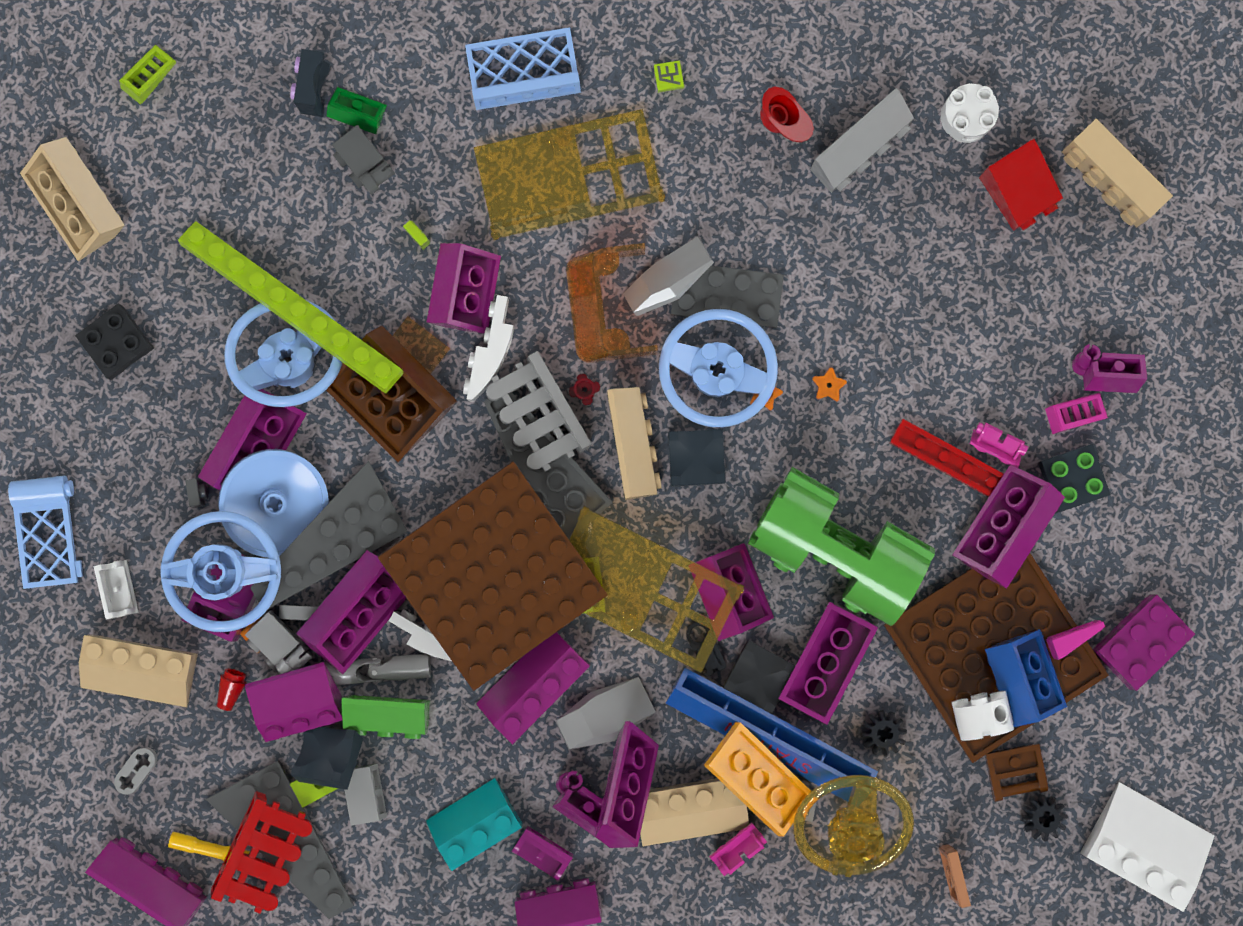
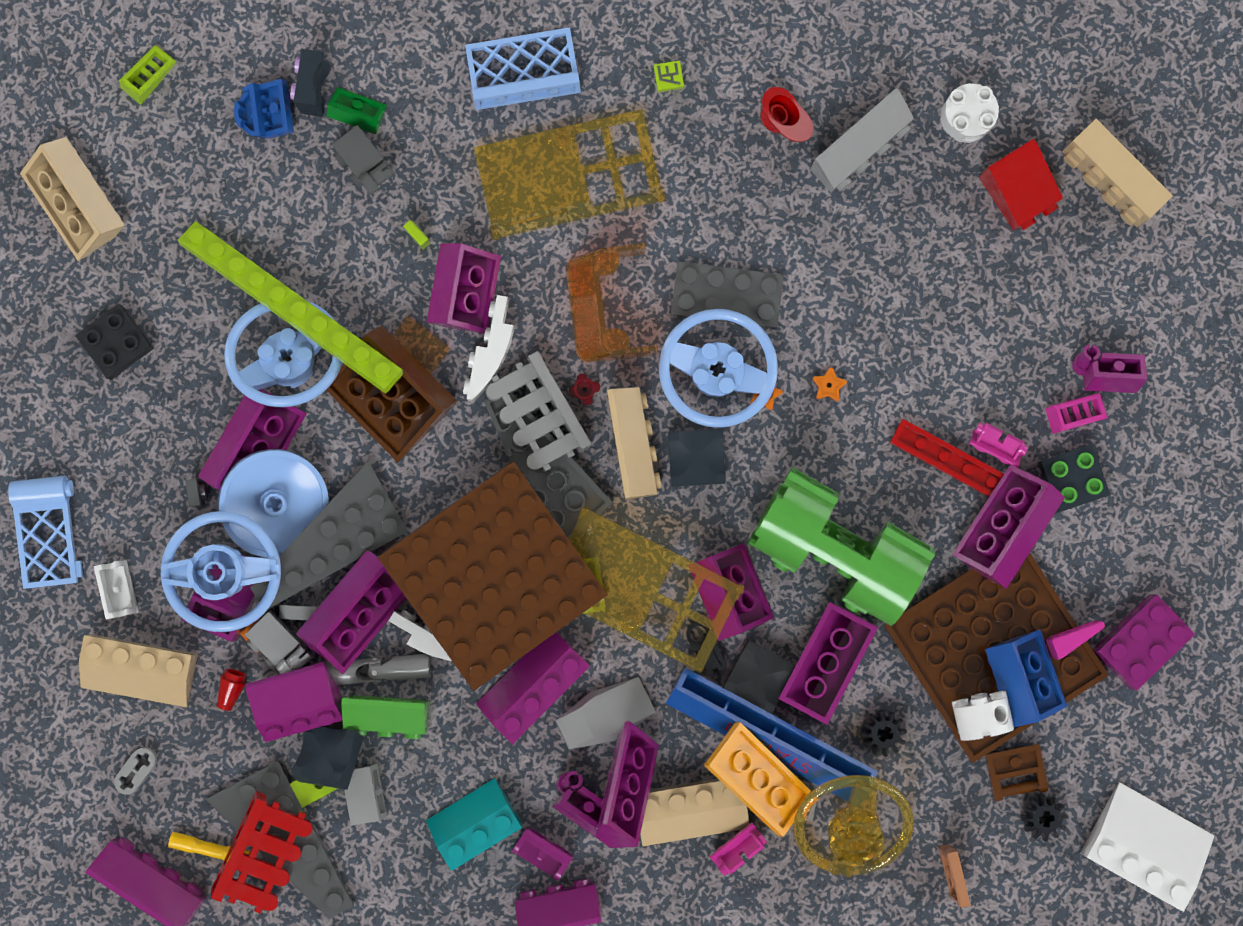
(265, 110): none -> blue slope
(668, 277): light grey piece -> none

